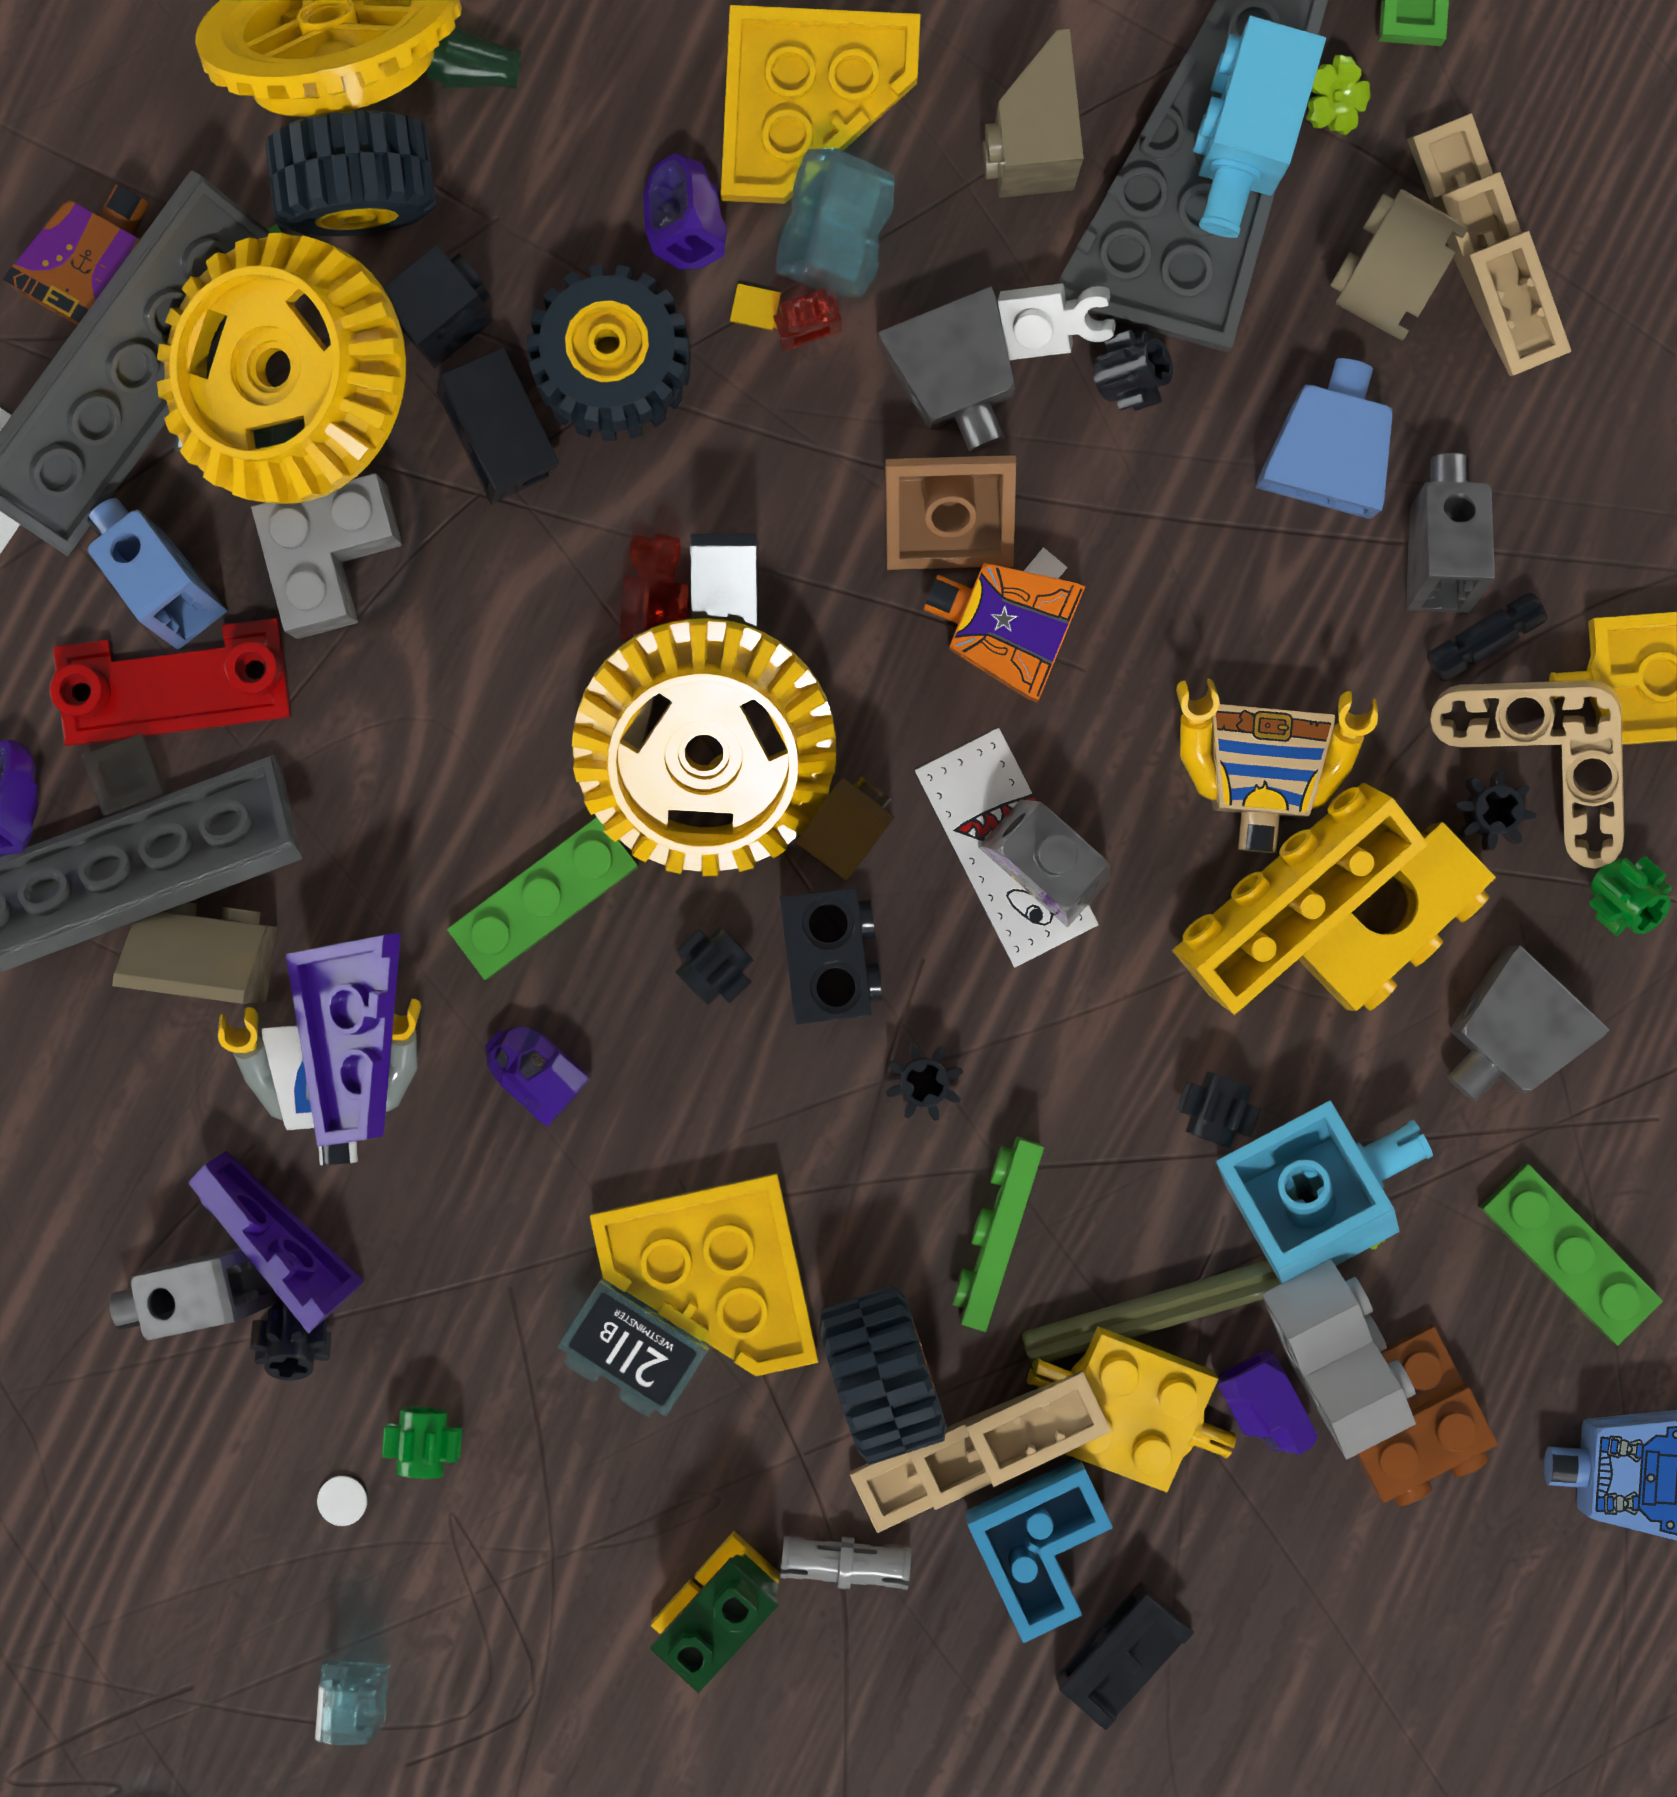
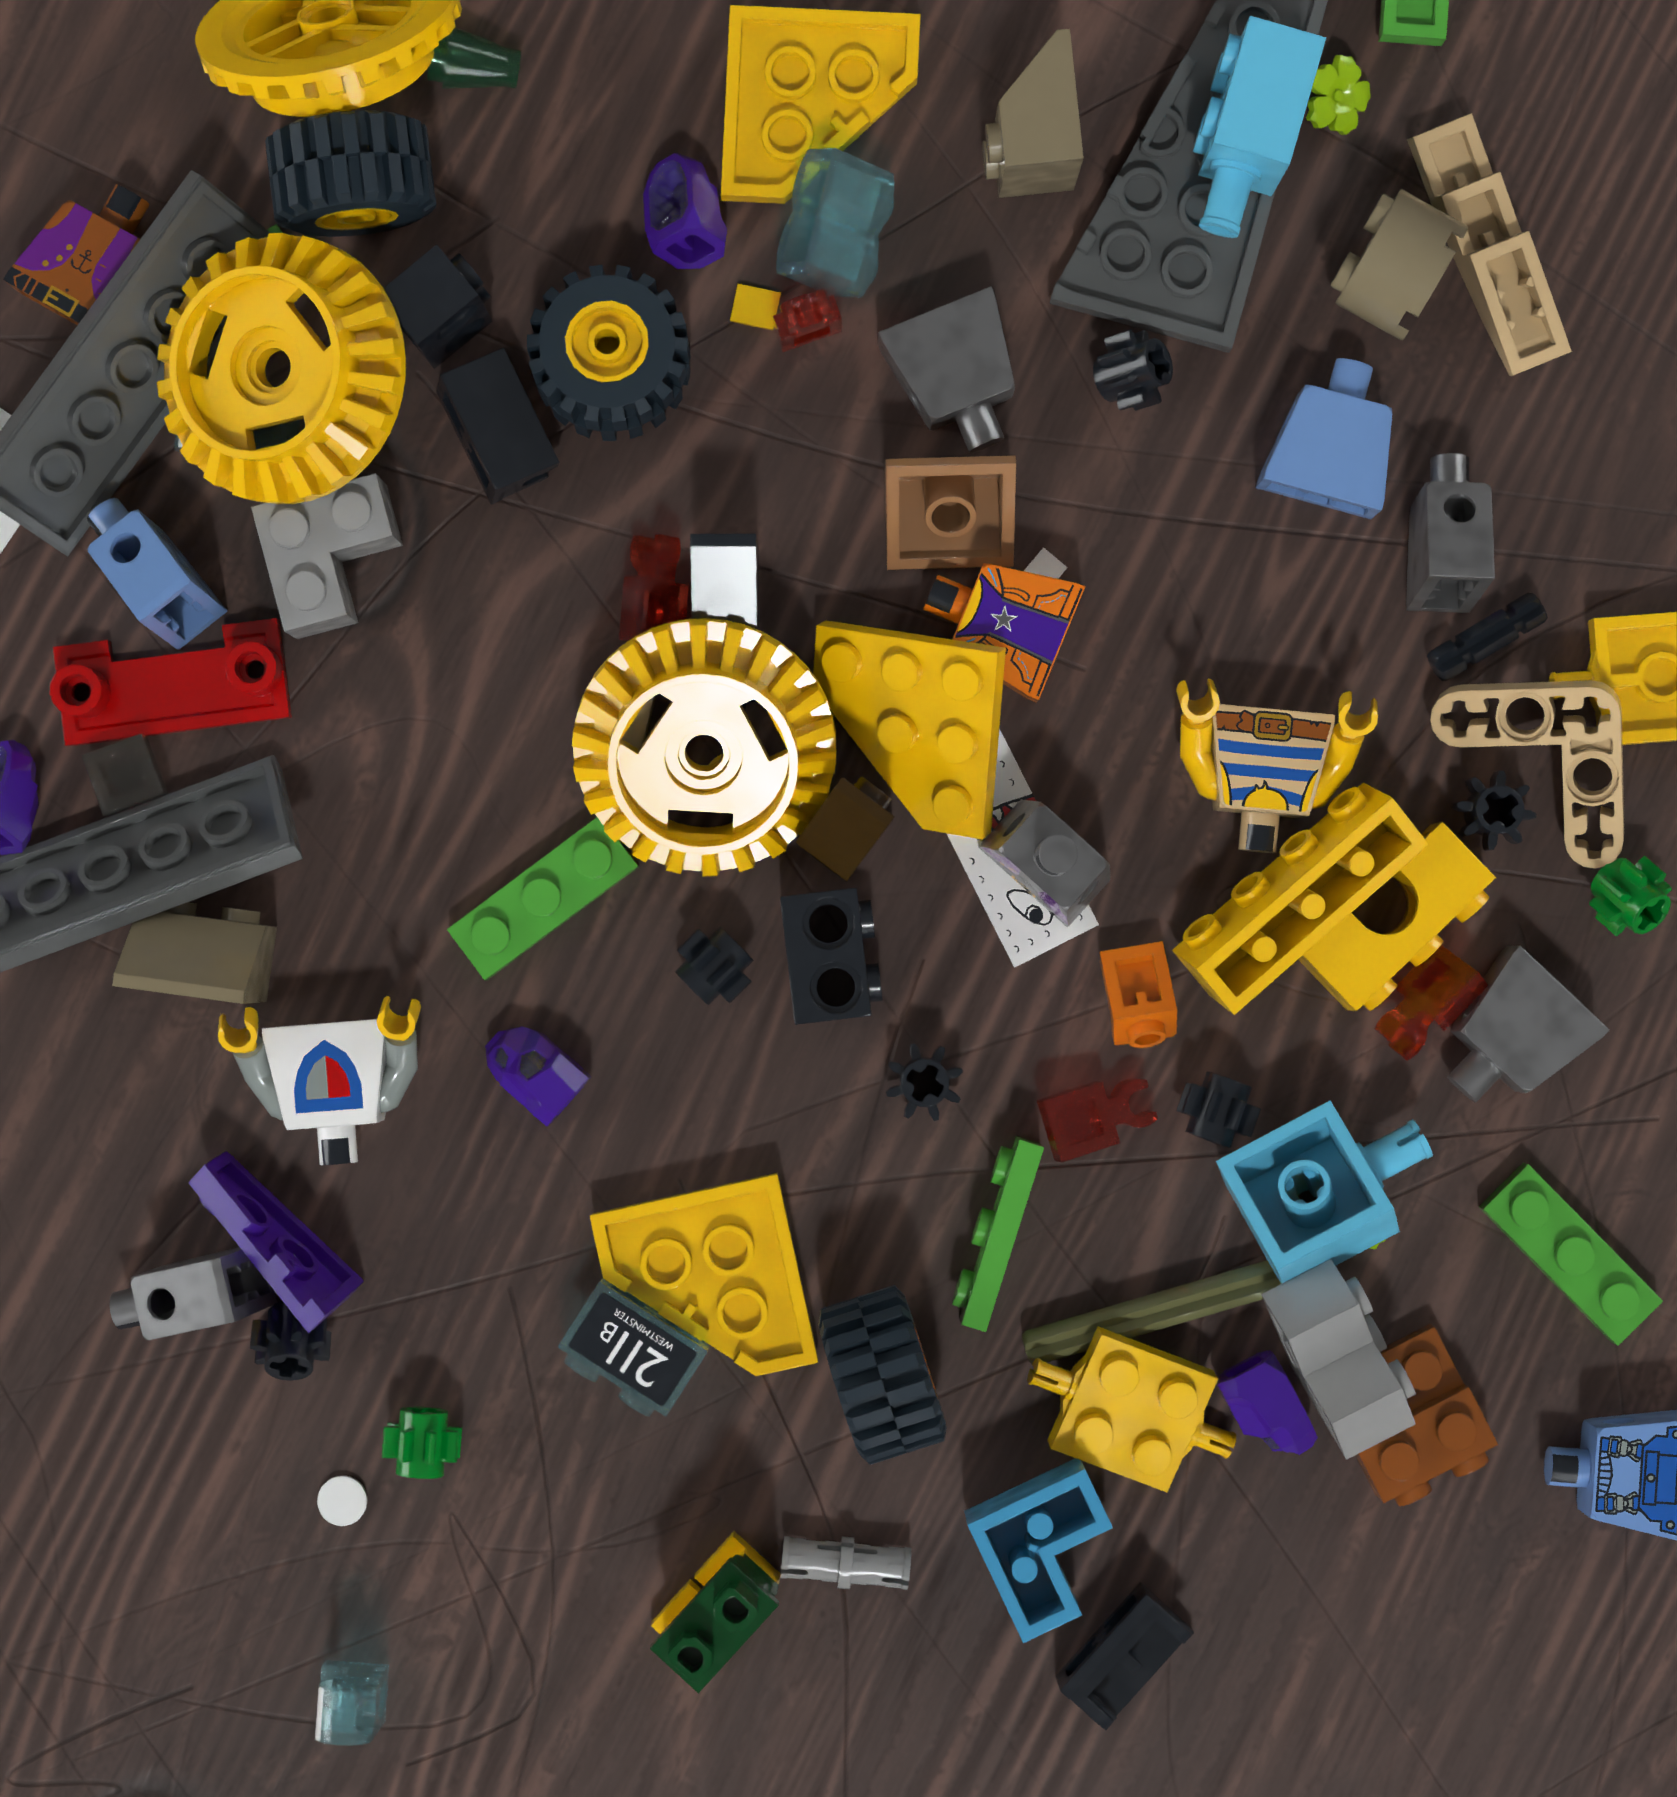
(345, 1033): wing -> none
(921, 717): none -> yellow plate
(982, 1451): tan slope -> none
(1042, 320): white plate -> none
(1085, 1118): none -> clear red plate
(1139, 994): none -> orange bracket
(1430, 993): none -> clear red plate

